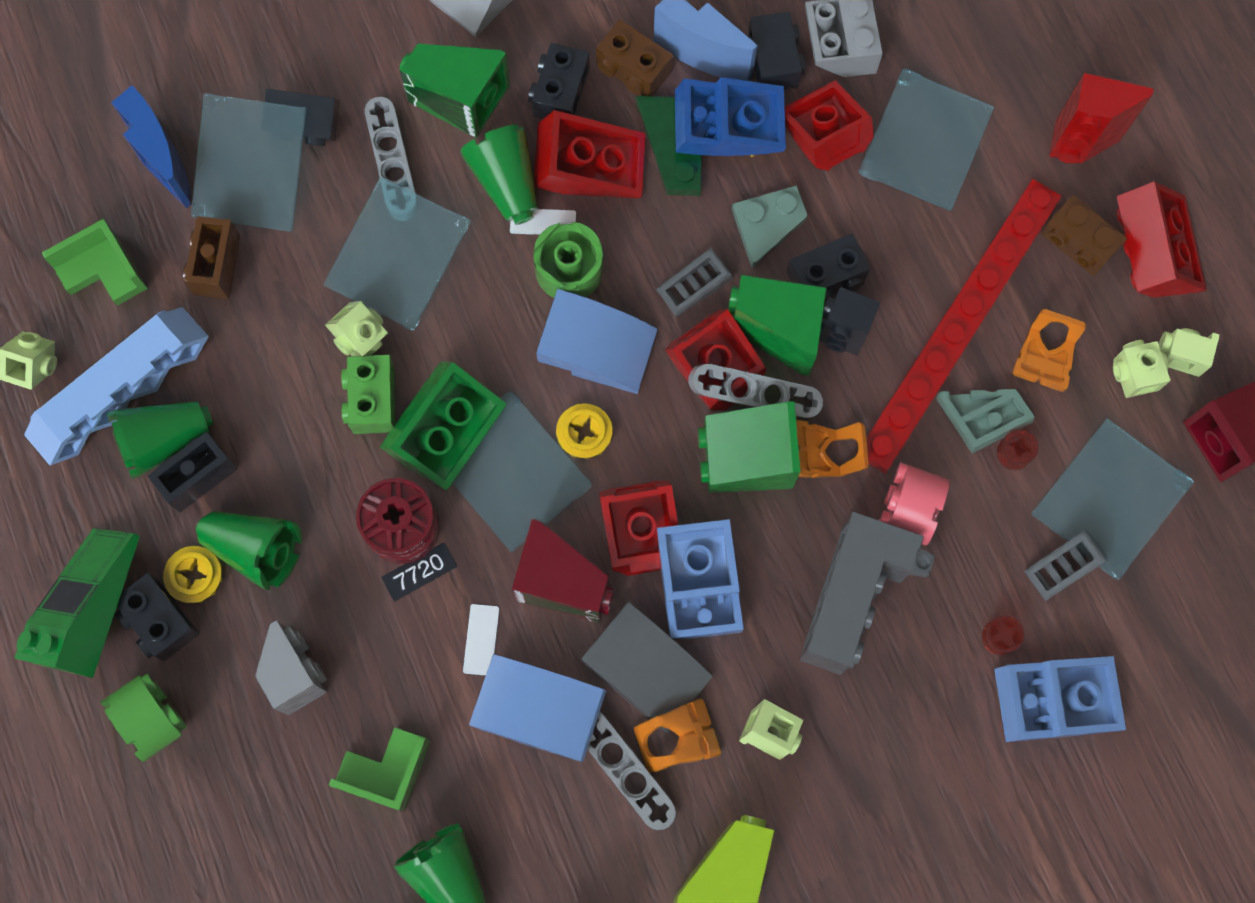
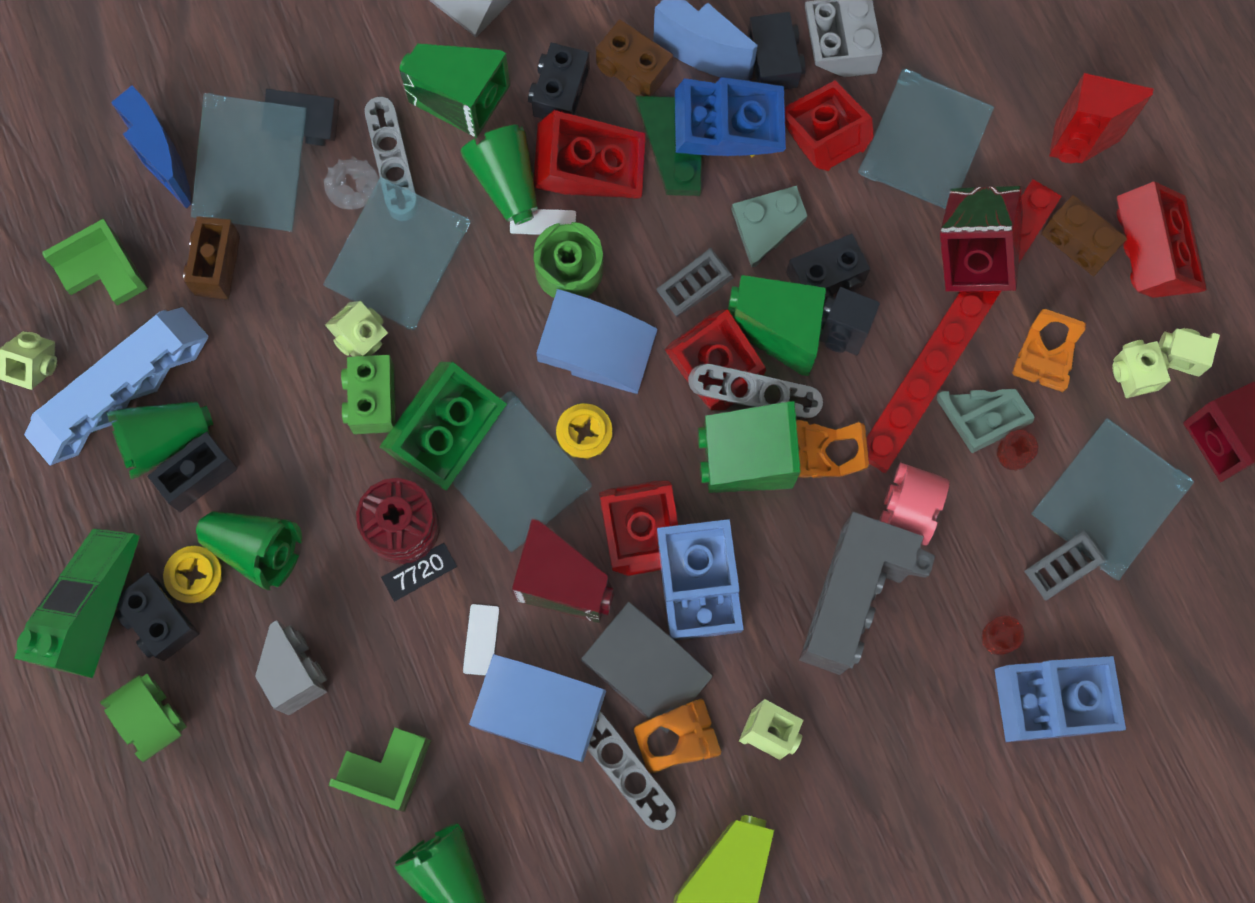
(344, 196): none -> clear gear
(982, 238): none -> dark red slope

